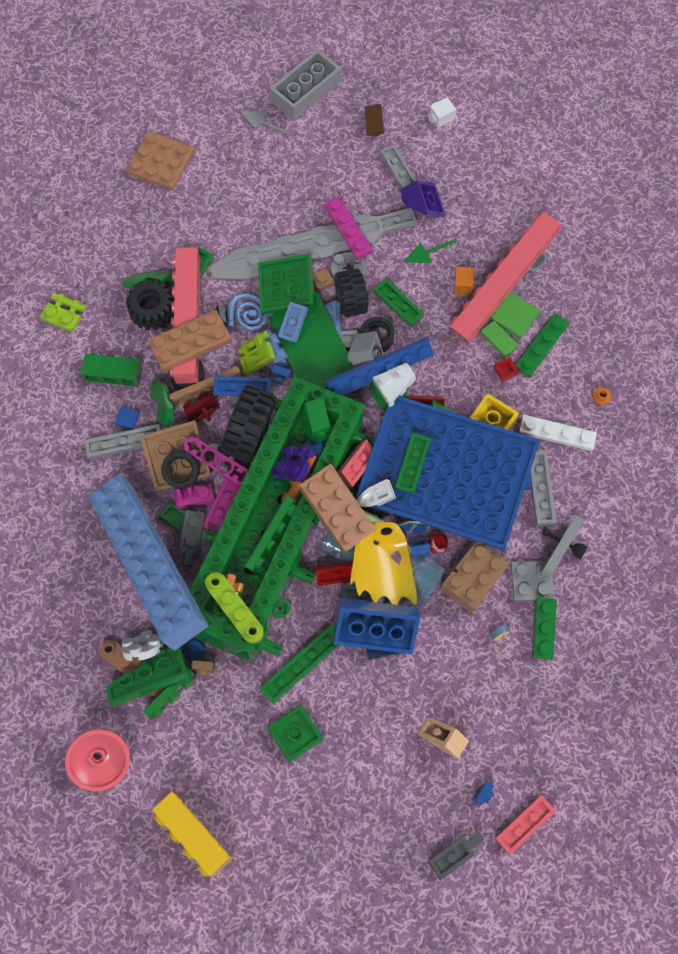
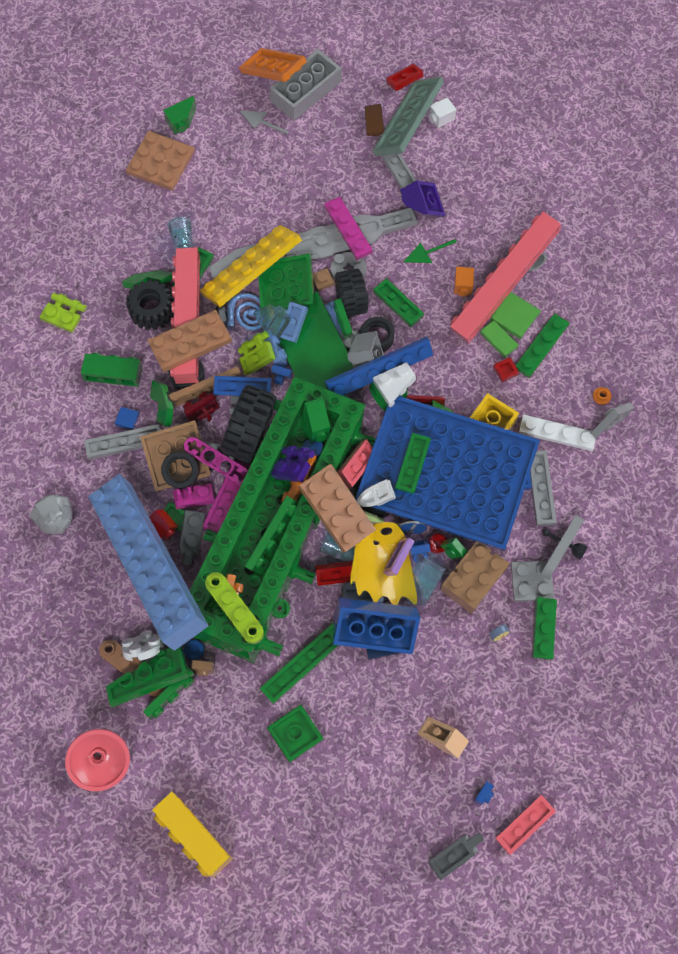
(52, 514): none -> light grey helmet
(163, 524): none -> red brick
(180, 115): none -> green slope
(181, 232): none -> clear light blue plant
(250, 265): none -> yellow plate
(273, 64): none -> orange plate
(273, 319): none -> clear light blue slope
(342, 318): none -> green tile
(398, 557): none -> medium lavender tile
(404, 77): none -> red plate
(408, 116): none -> sand green plate
(453, 548): none -> green plate
(614, 416): none -> light grey wing

